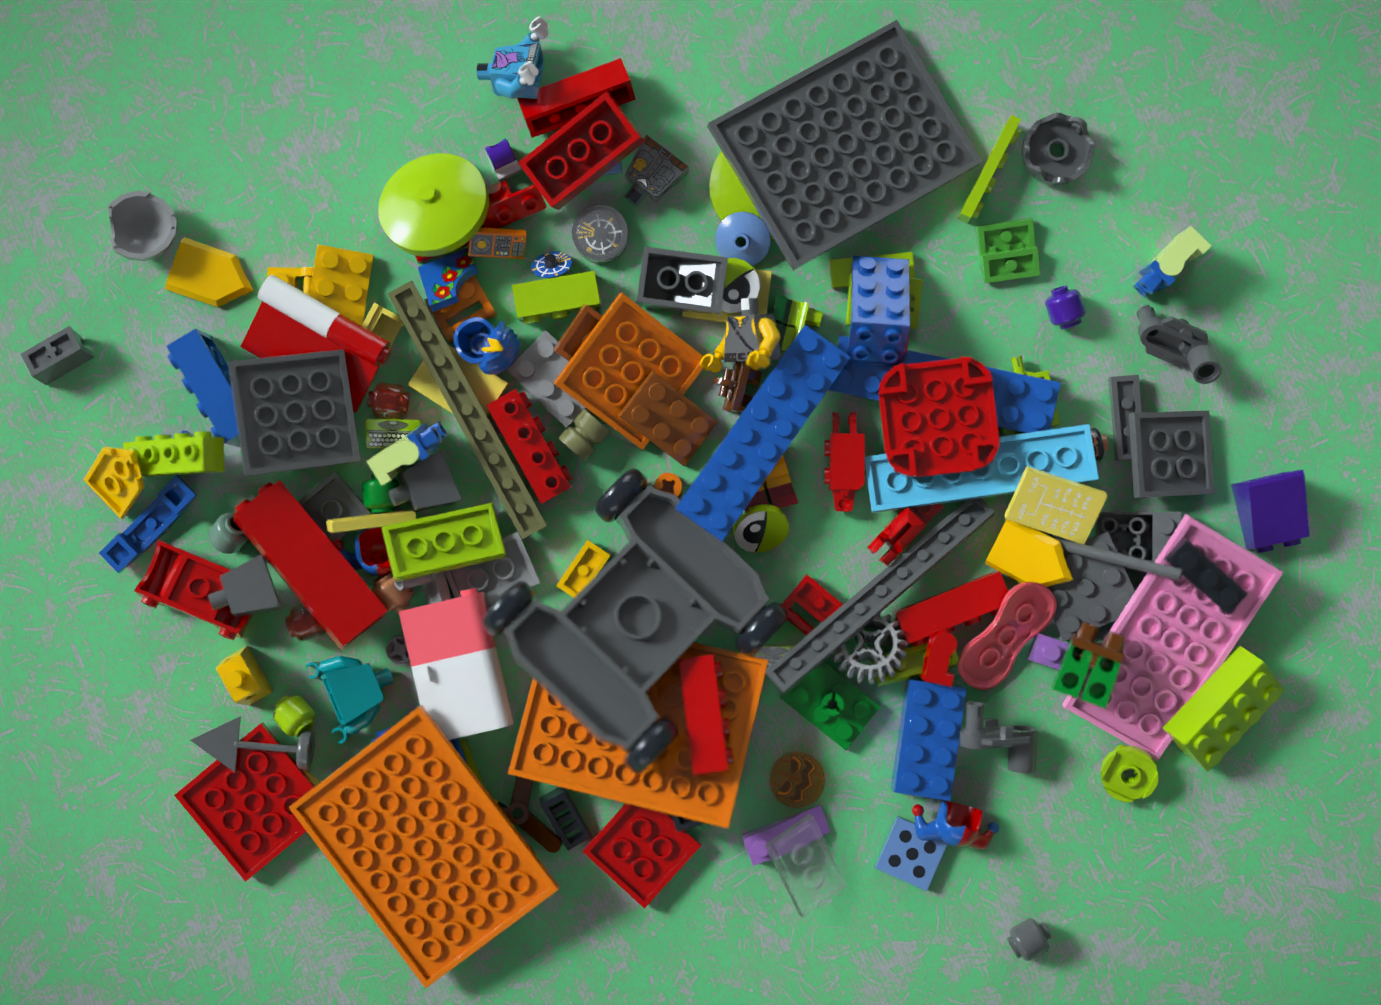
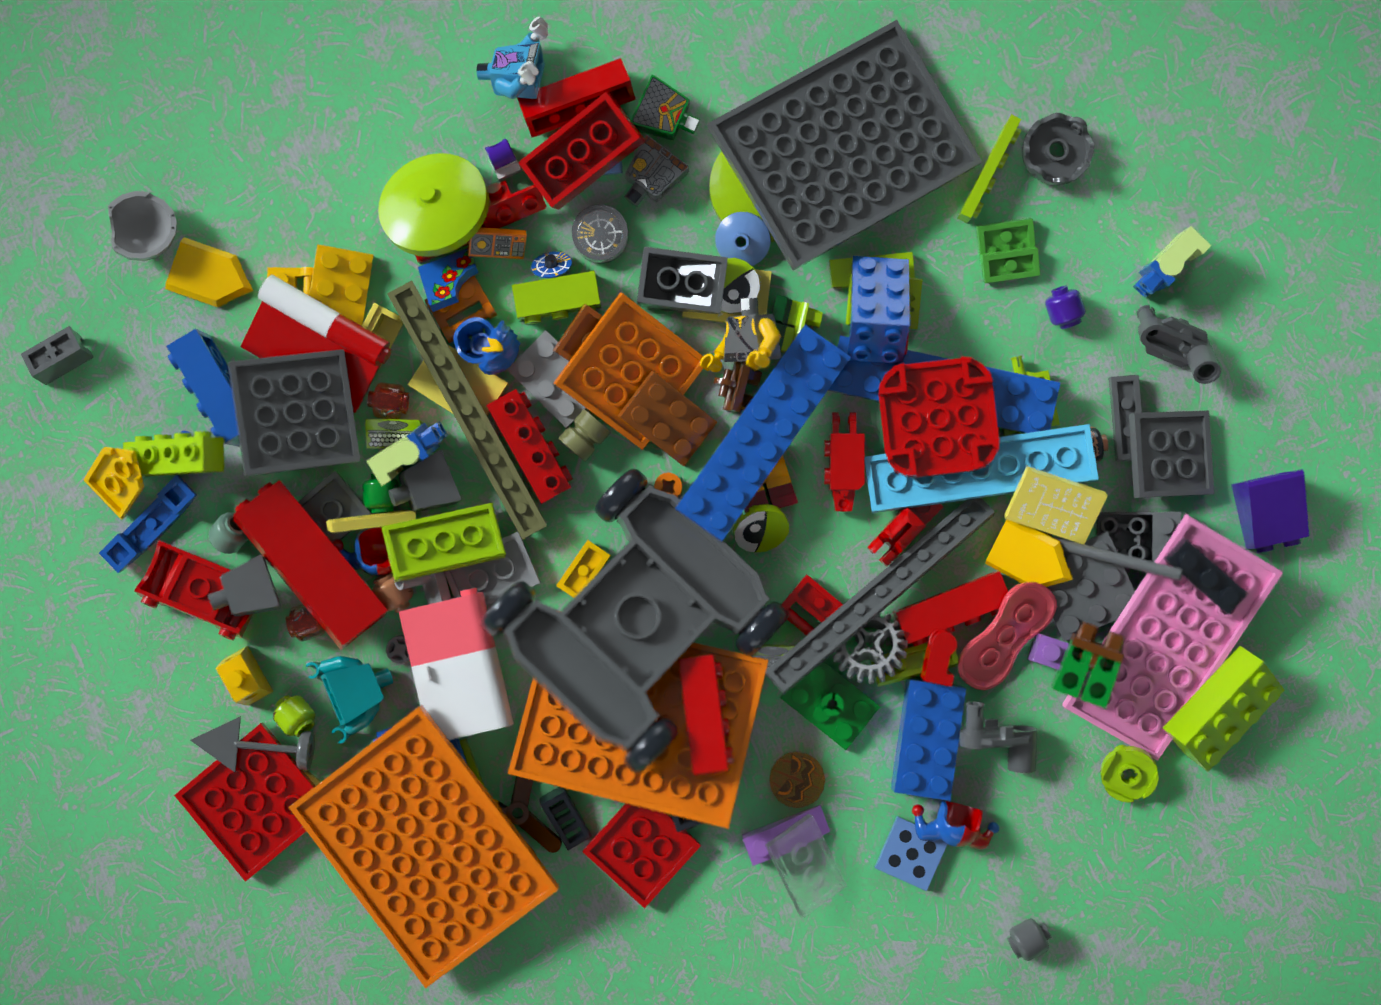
(663, 111): none -> torso

